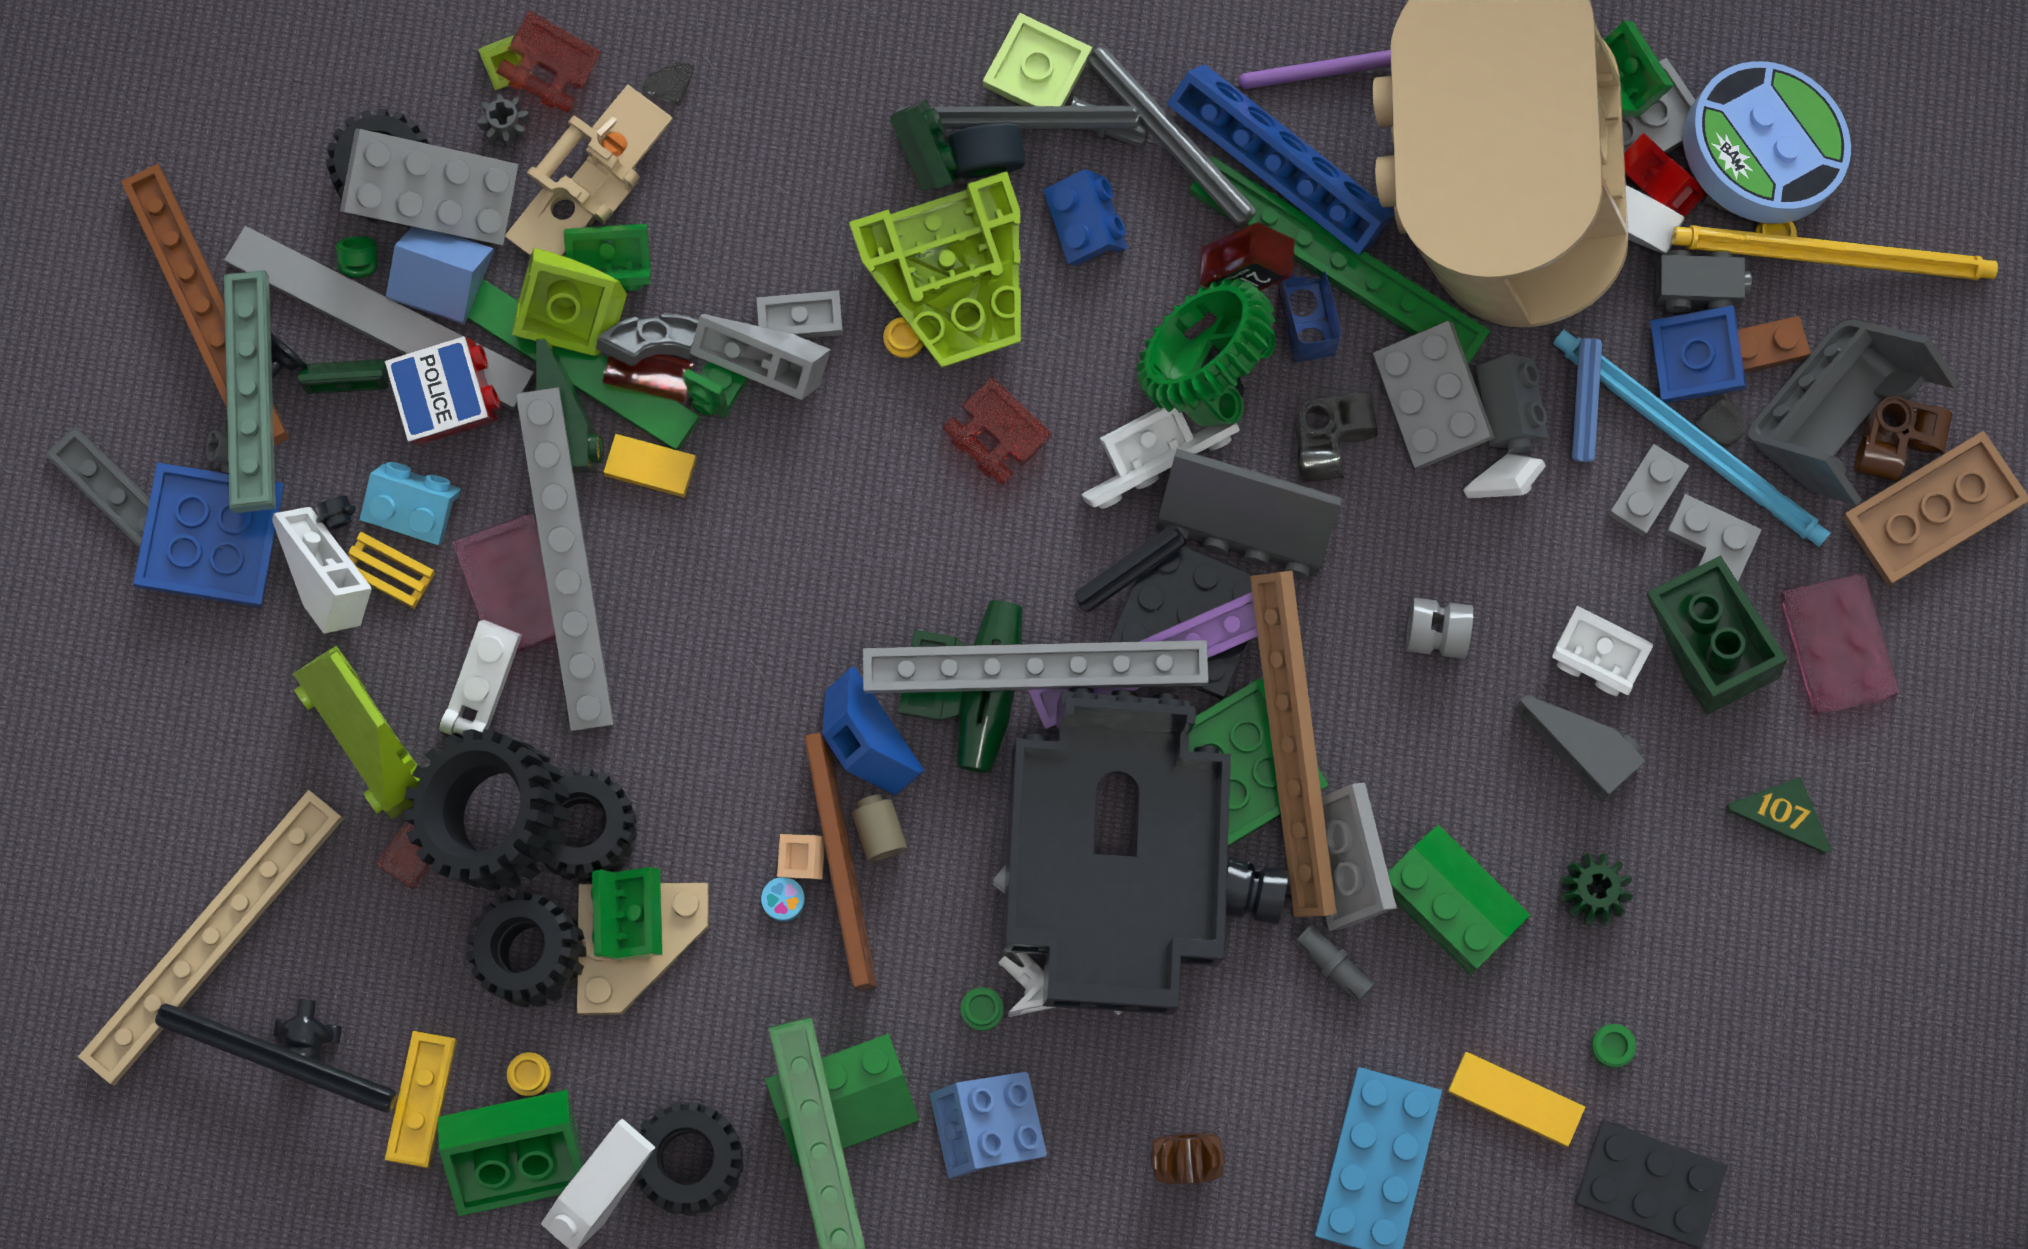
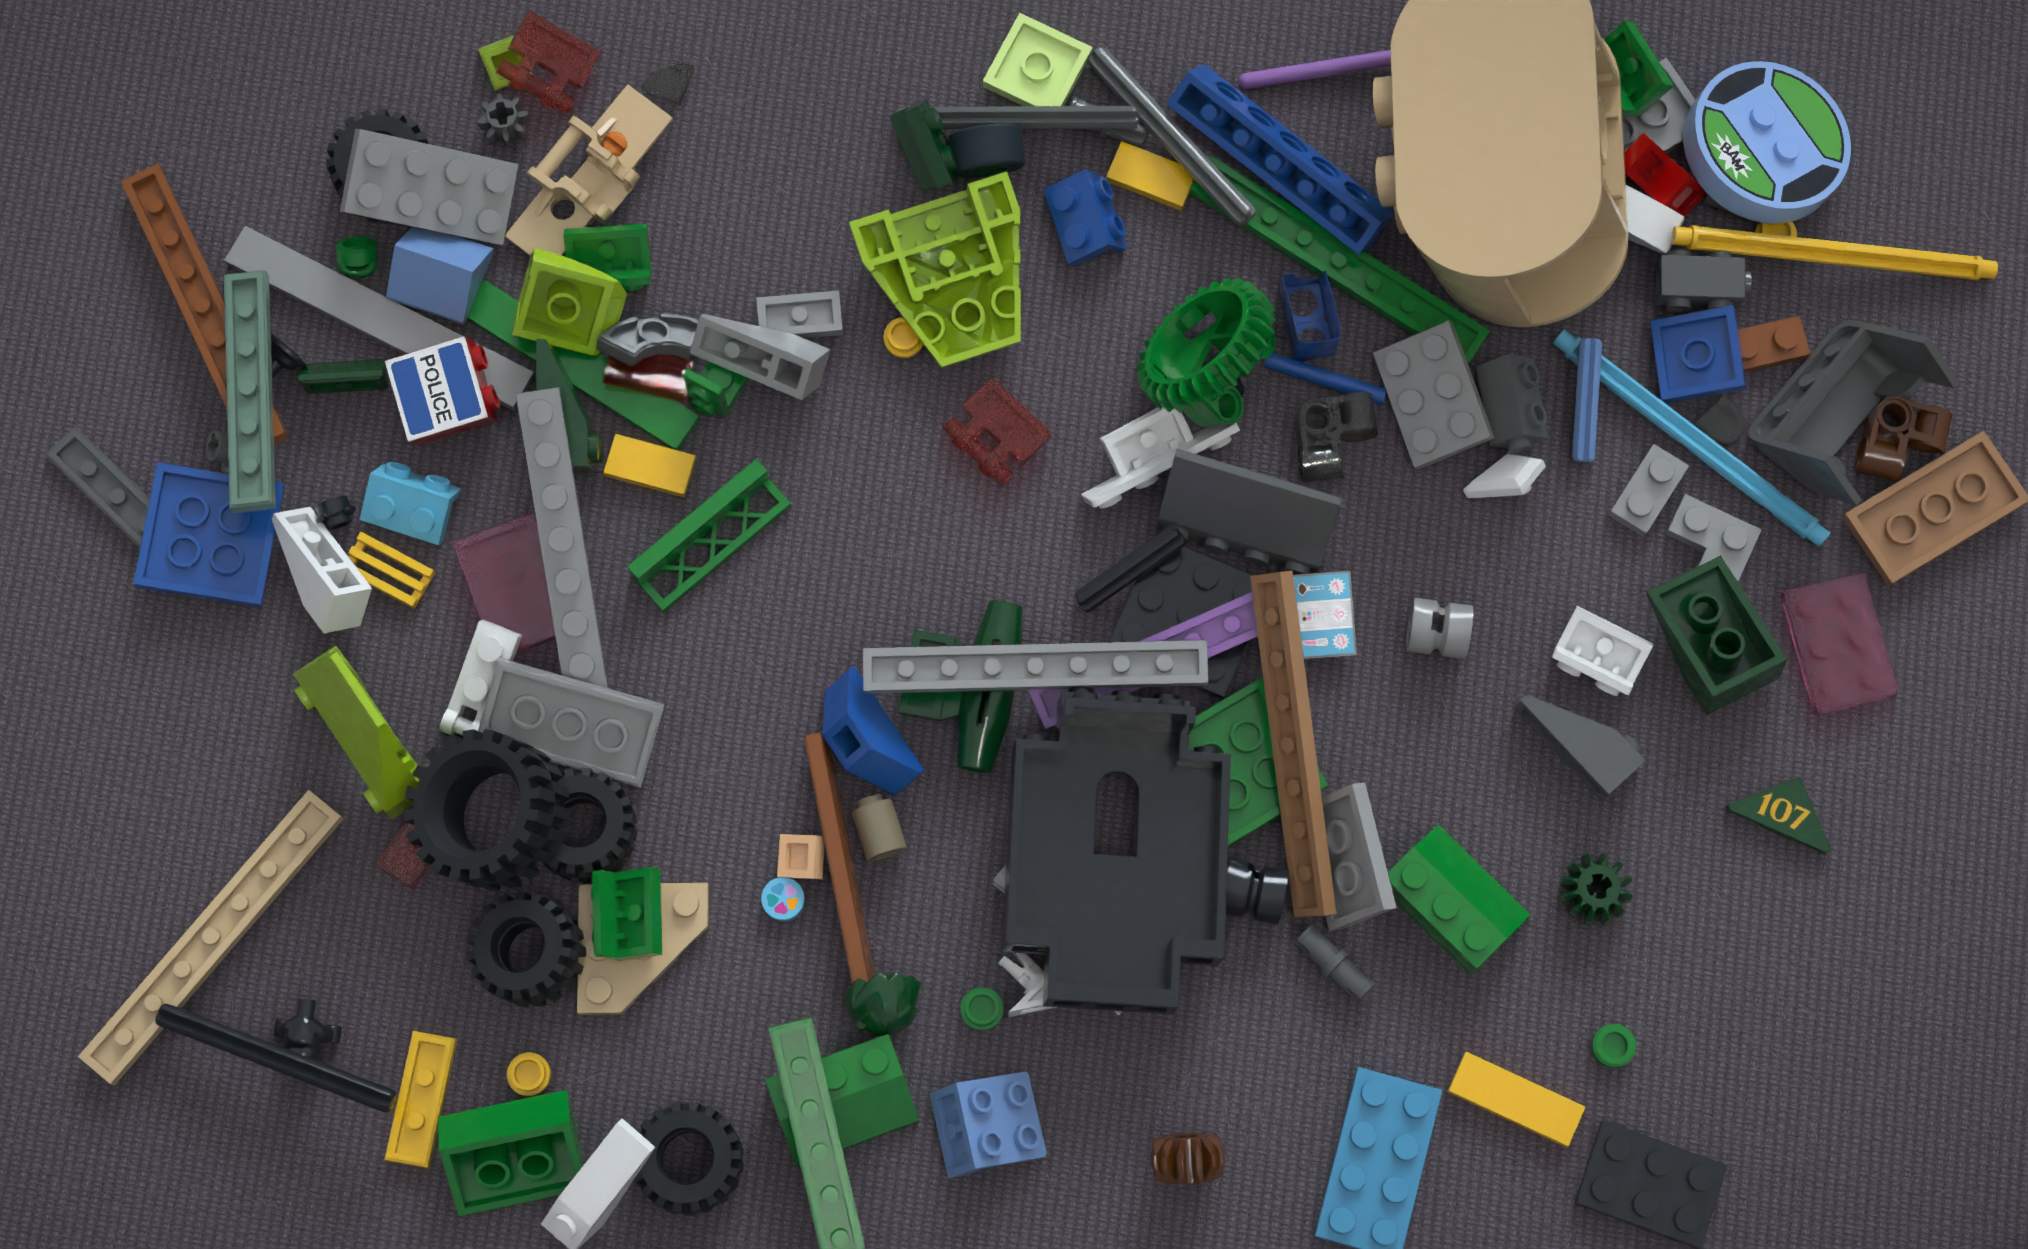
(573, 720): none -> light grey tile
(698, 525): none -> green fence
(883, 1003): none -> dark green hair
(1150, 176): none -> yellow tile
(1250, 254): clear red brick -> none
(1323, 377): none -> blue bar
(1325, 614): none -> piece

